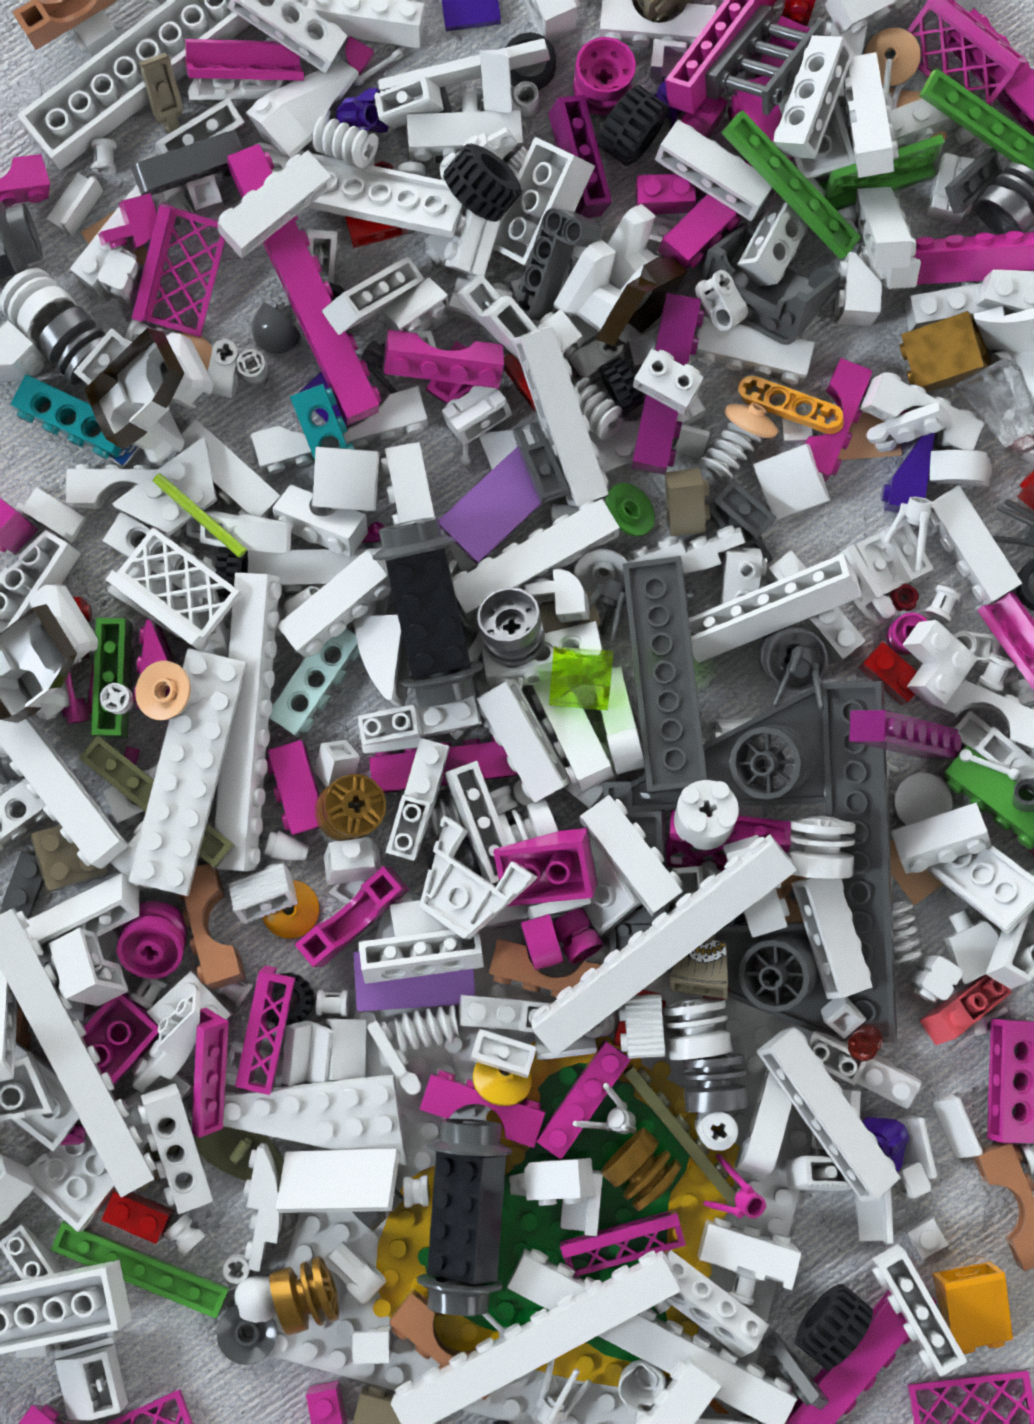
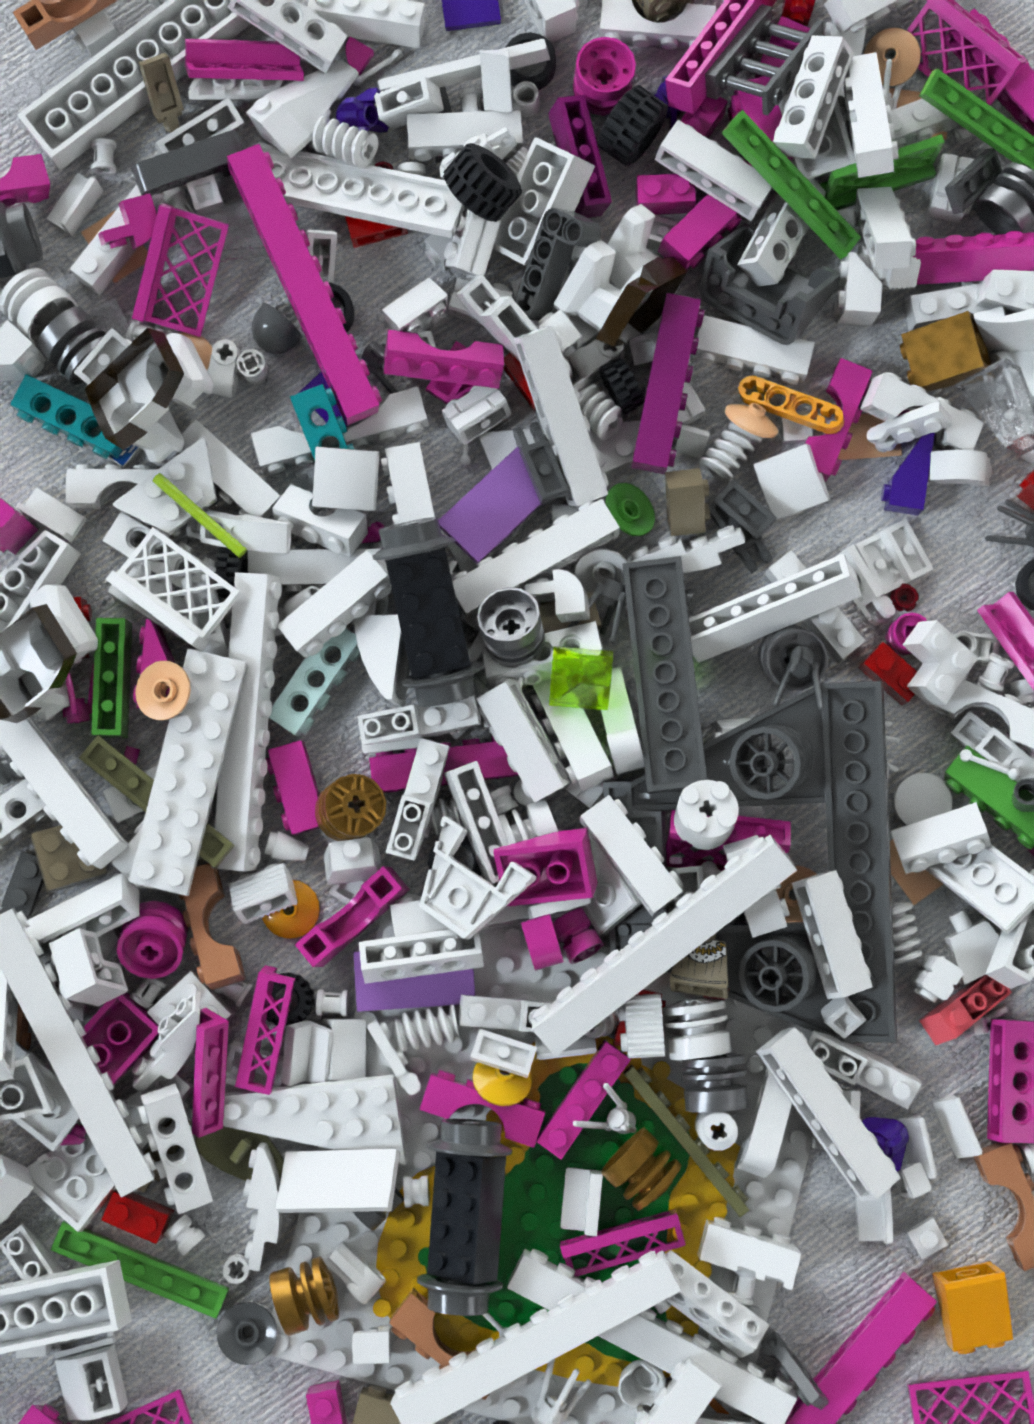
(112, 694): white wheel -> none
(121, 276): white brick -> none
(255, 1299): white hair -> none
(274, 203): white brick -> none
(336, 760): white panel -> none
(372, 295): white brick -> none
(513, 963): nougat arch -> none
(555, 1180): white hinge -> none
(665, 57): white panel -> none
(668, 380): white brick -> none
(723, 302): white piece -> none
(741, 572): white brick -> none
(746, 1199): dark pink plant -> none
(814, 1174): white brick -> none
(822, 847): white wheel -> none
(834, 1326): black tyre -> none
(863, 1048): clear red wheel -> none
(904, 734): magenta brick -> none
(918, 513): white plant -> none
(919, 1310): white brick -> none
(947, 594): white bush -> none
(972, 546): white brick -> none

